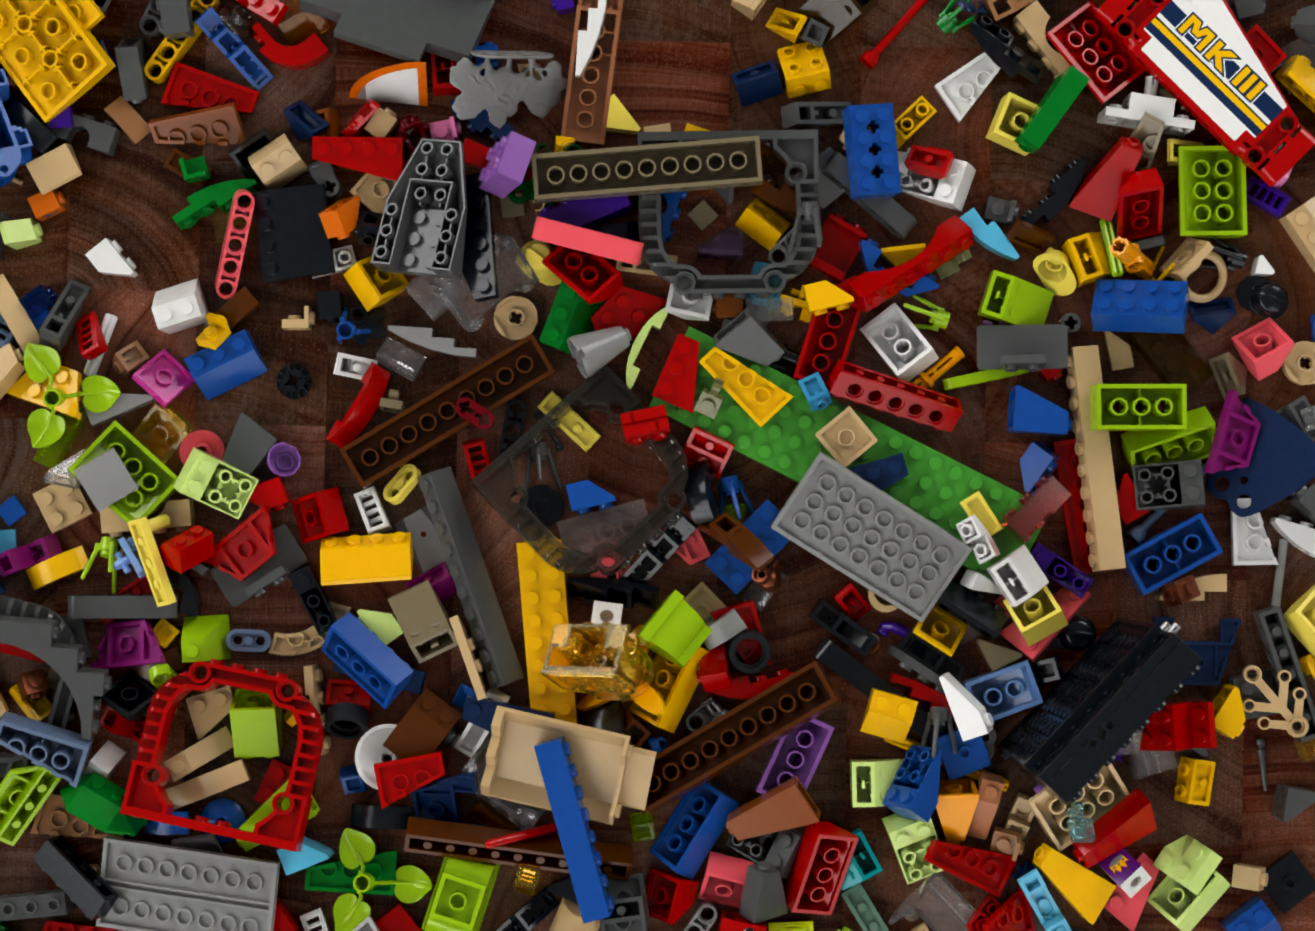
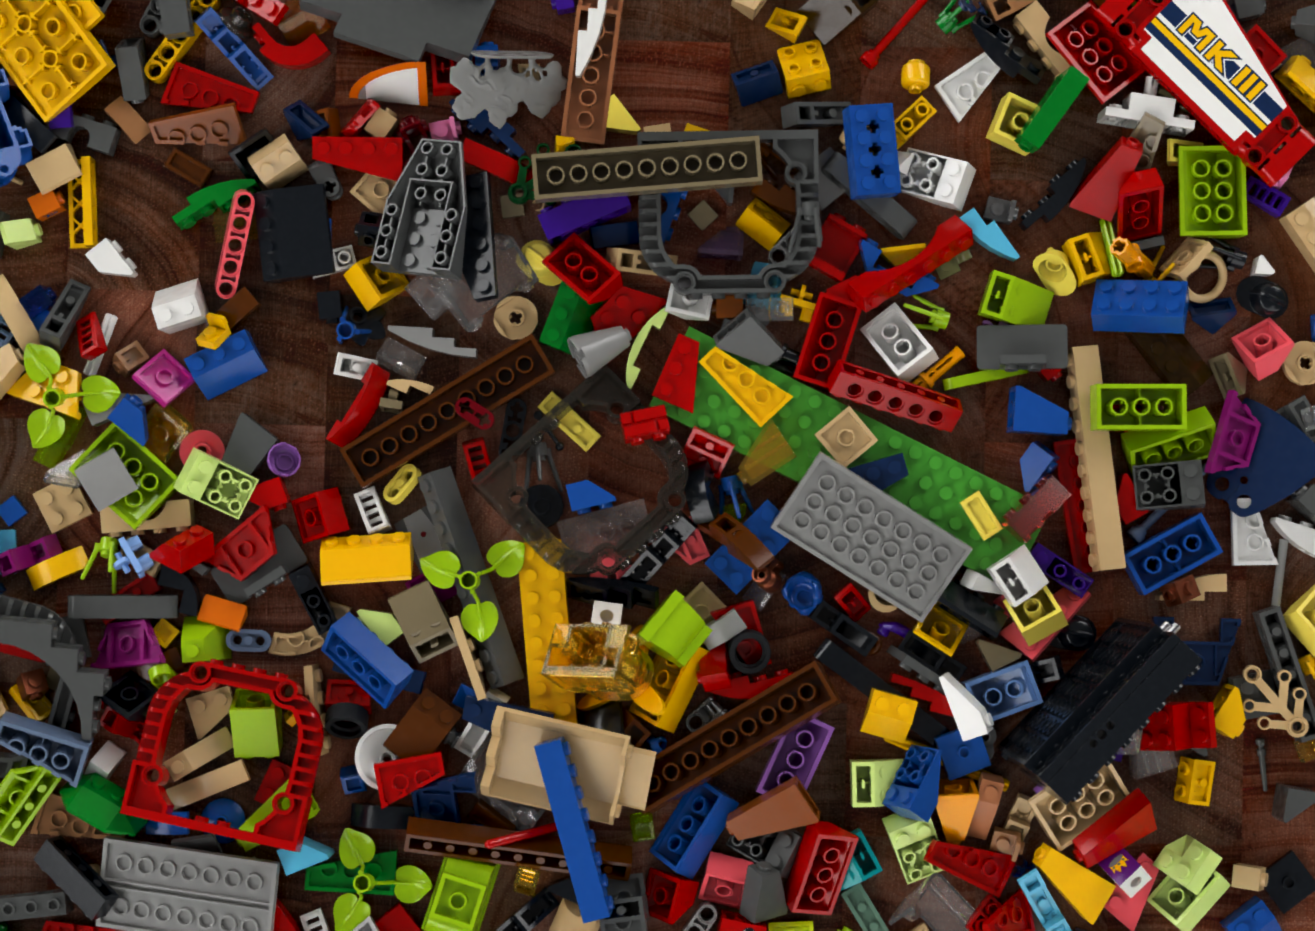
(88, 203): none -> yellow fence
(131, 418): none -> blue slope
(150, 557): light yellow piece -> none
(195, 169): green panel -> none
(222, 613): none -> orange slope
(295, 322): tan bracket -> none
(304, 384): black gear -> none
(341, 217): orange slope -> none
(406, 385): none -> tan slope
(442, 568): none -> lime plant
(506, 164): medium lavender brick -> none
(587, 240): coral beam -> none
(709, 400): olive plate -> none
(765, 455): none -> clear yellow slope
(803, 592): none -> blue hair
(814, 32): dark grey slope -> none
(815, 391): dark azure bracket -> none
(824, 296): yellow slope -> none
(915, 76): none -> yellow head
(929, 161): red slope -> none
(937, 717): dark grey plant -> none
(976, 535): white slope -> none
(1030, 236): reddish brown tile -> none
(1072, 318): dark grey bush -> none
(1079, 827): clear light blue plate -> none
(1118, 352): tan tile -> none

